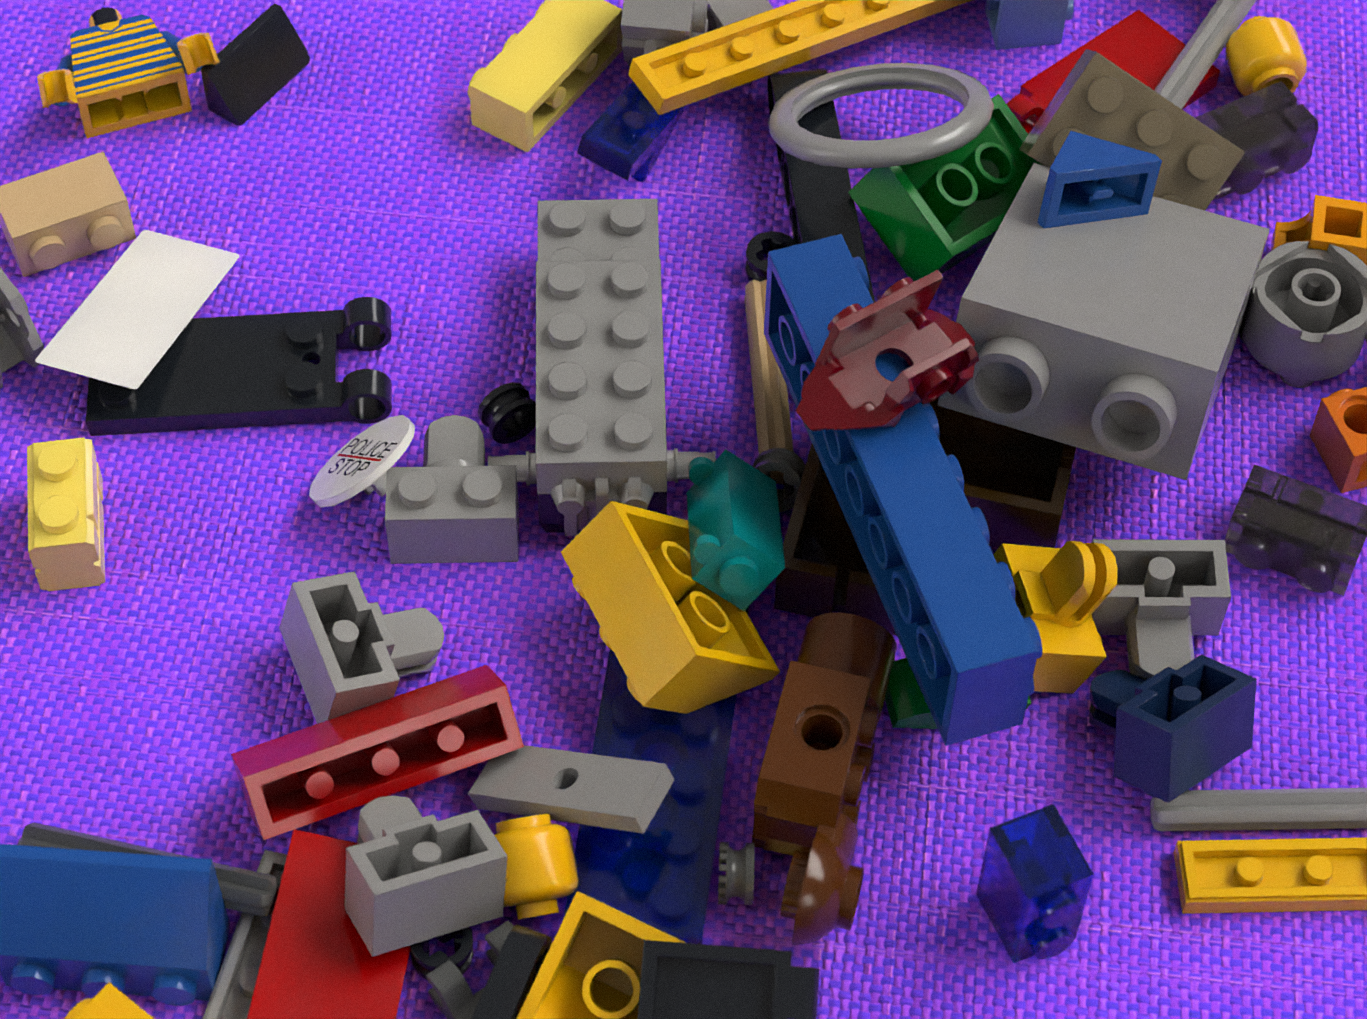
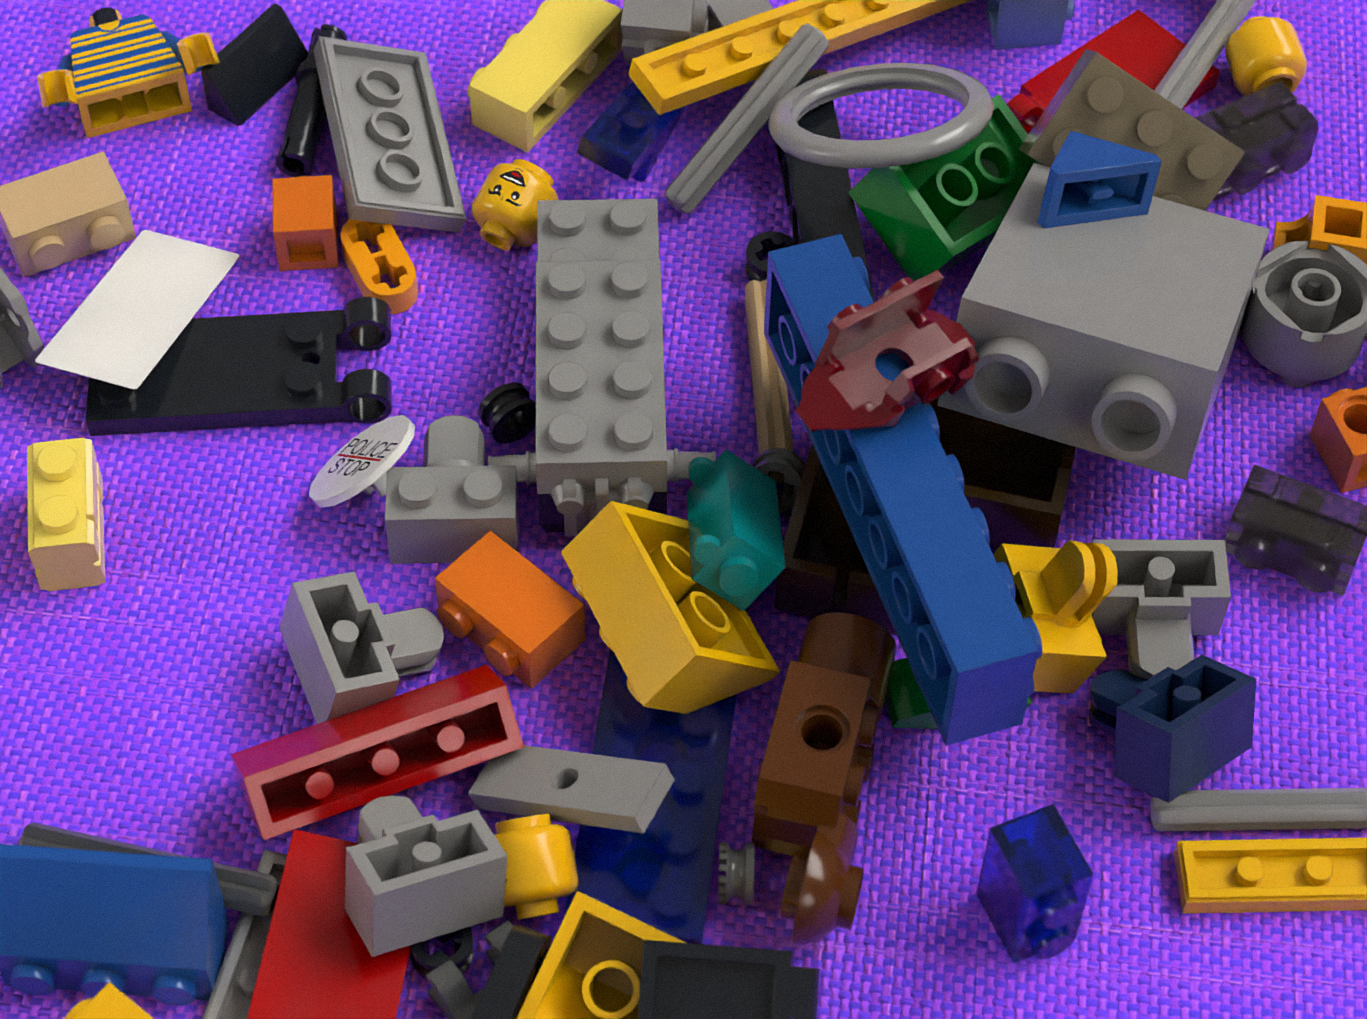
(305, 223): none -> orange brick
(307, 112): none -> black pin
(388, 135): none -> light grey tile
(389, 260): none -> light orange beam
(509, 203): none -> yellow head
(509, 610): none -> orange brick
(746, 119): none -> light grey axle

